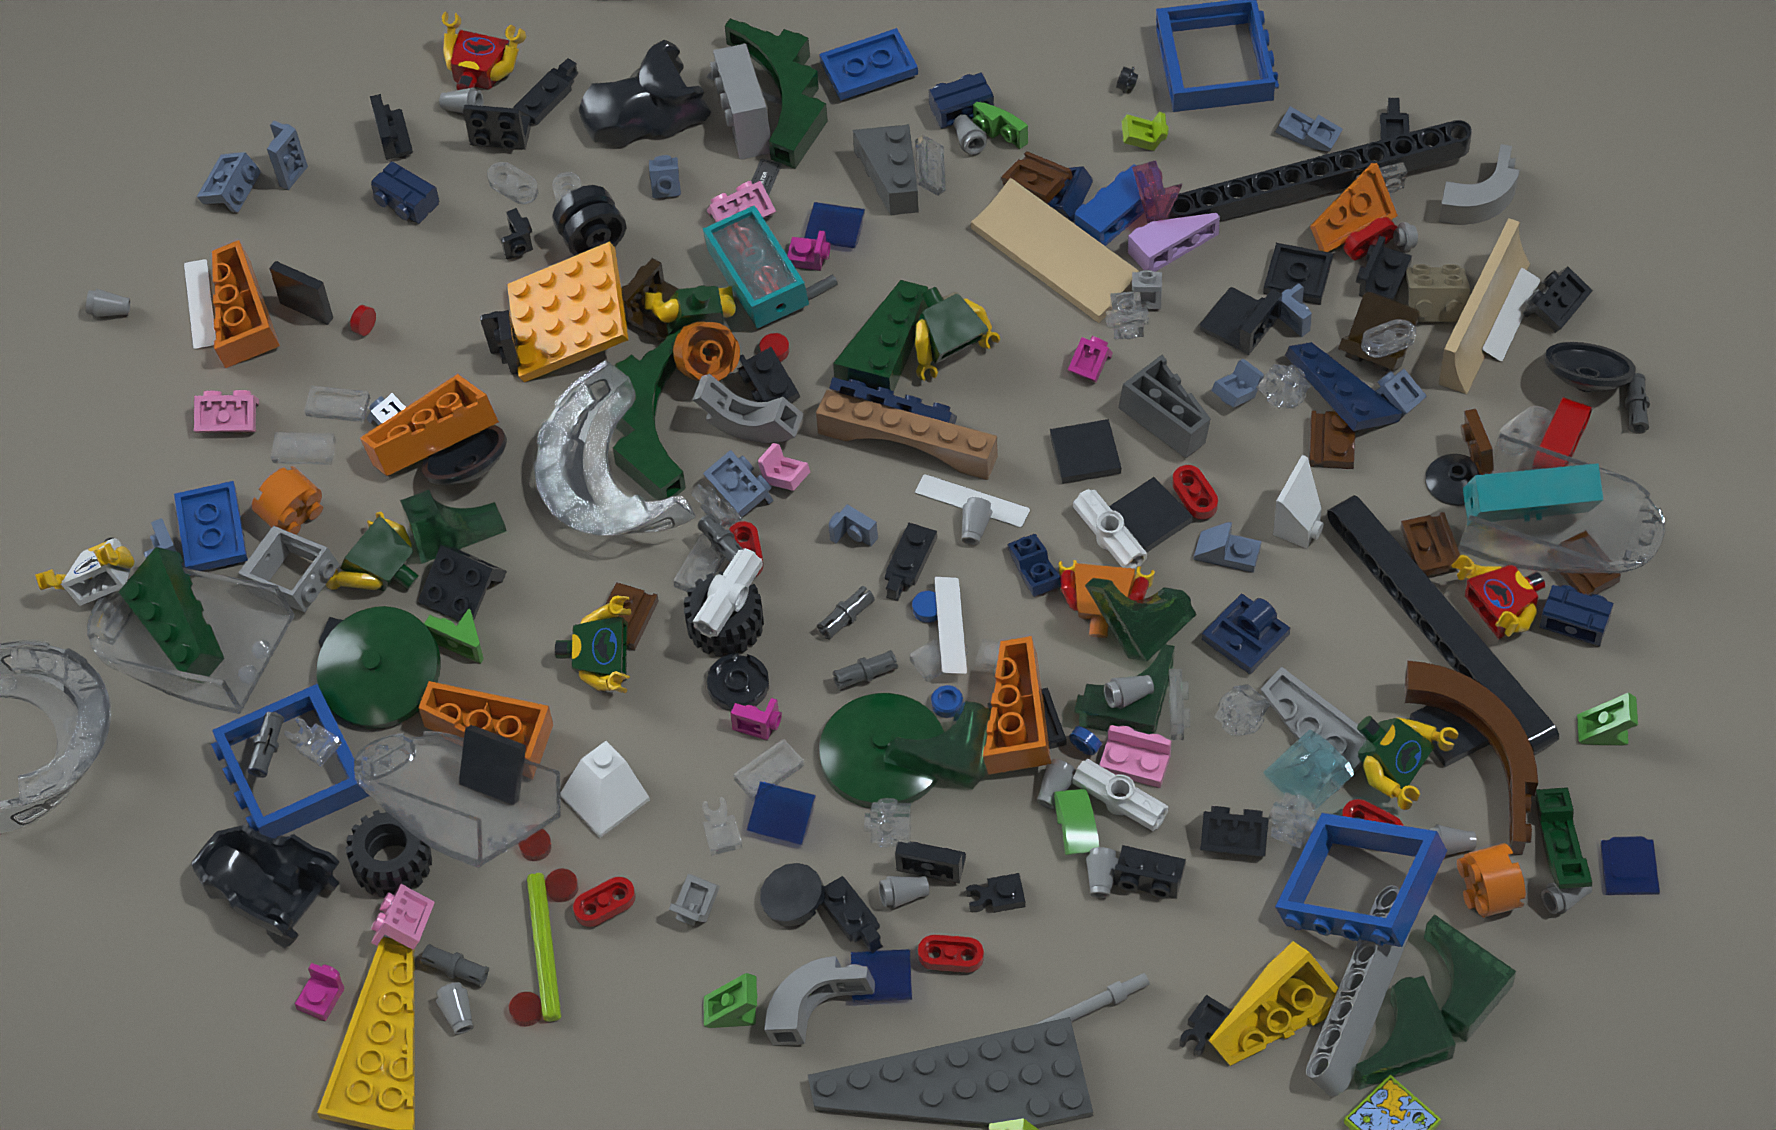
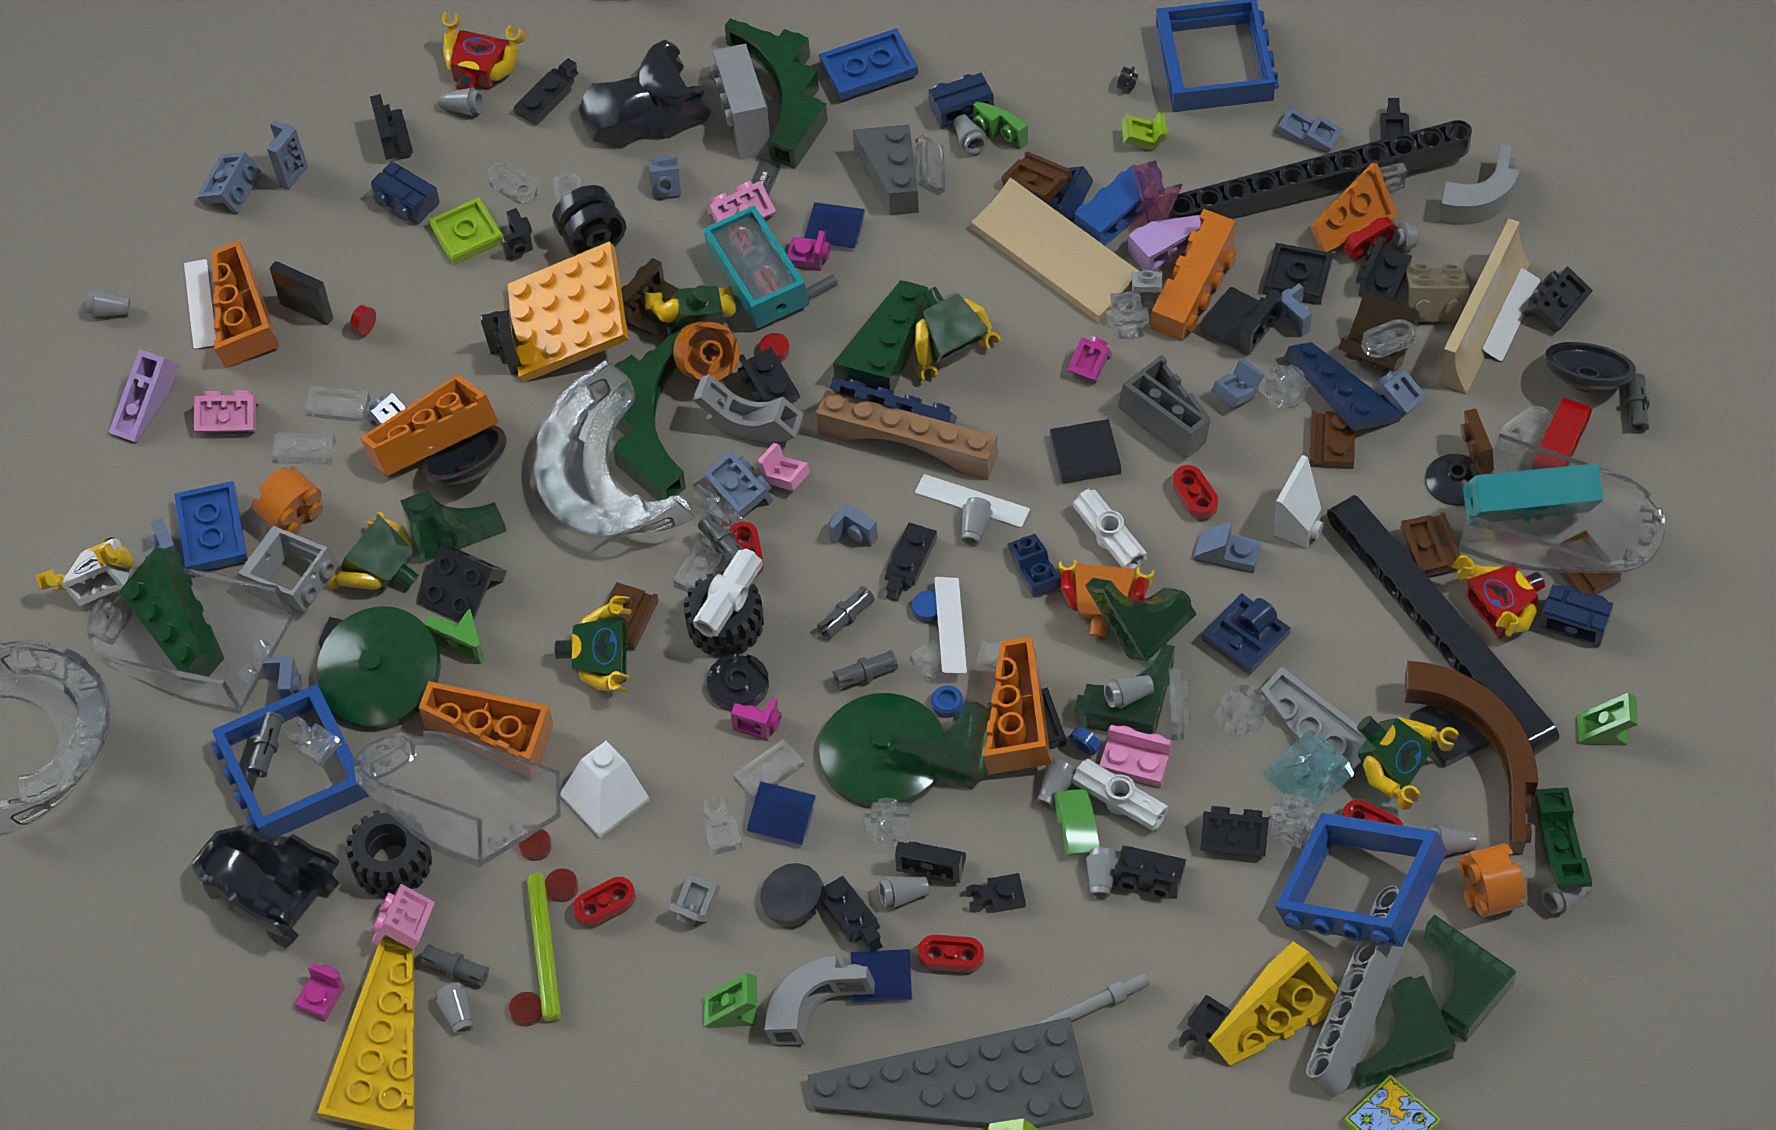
(143, 394): none -> lavender slope
(285, 670): none -> sand blue bracket
(465, 231): none -> lime tile
(492, 764): black tile -> none
(497, 127): black bracket -> none
(1152, 514): black tile -> none
(1195, 276): none -> orange wedge
(1629, 866): clear blue piece -> none

